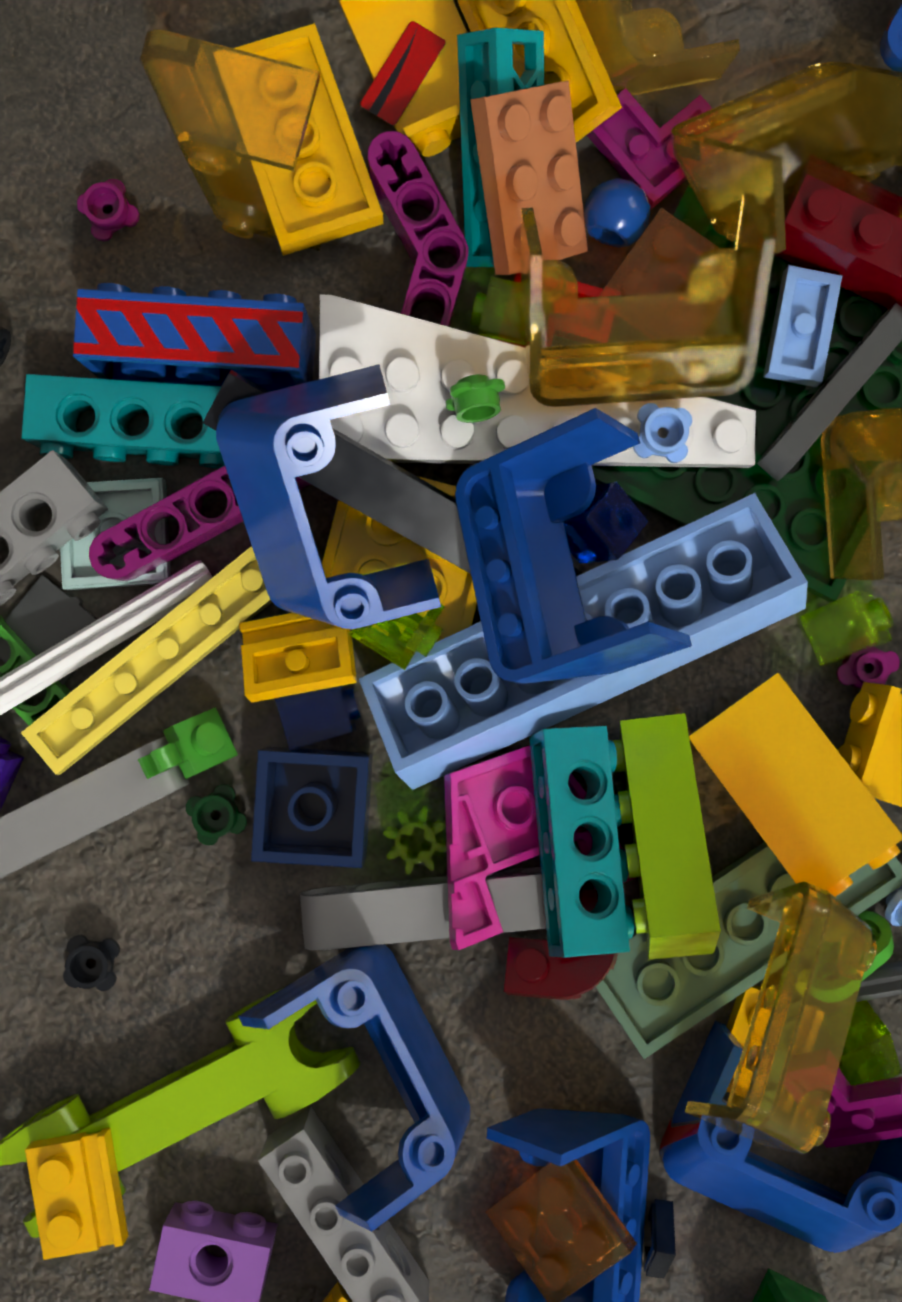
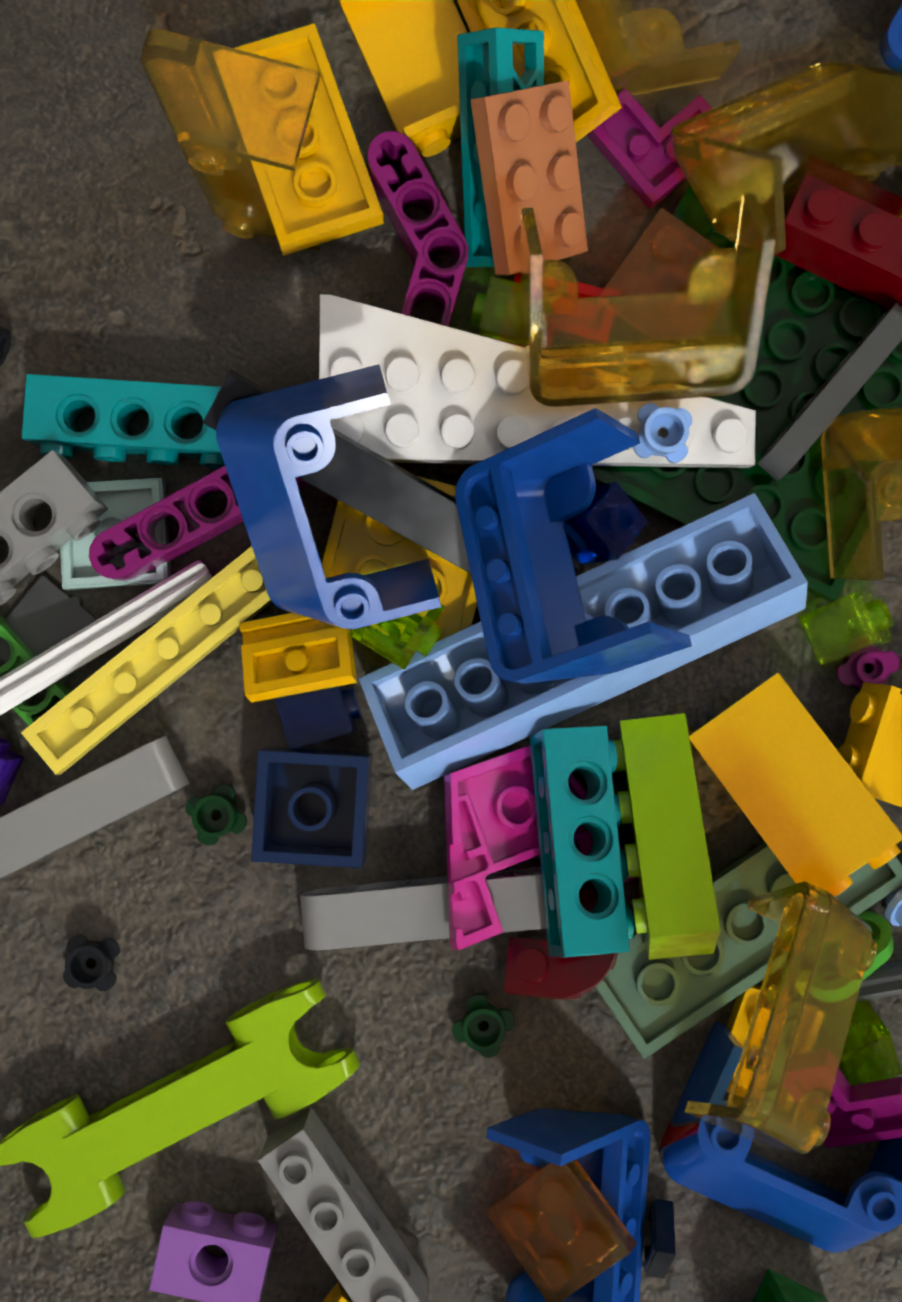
(76, 1193): yellow plate -> none
(100, 196): magenta plate -> none
(192, 745): bright green plate -> none
(193, 337): brick -> none
(371, 990): blue windscreen -> none
(402, 73): red sticker -> none
(402, 844): clear neon green gear -> none
(475, 398): bright green plate -> none
(485, 1041): none -> dark green plate
(617, 212): blue piece -> none
(802, 326): light blue plate -> none

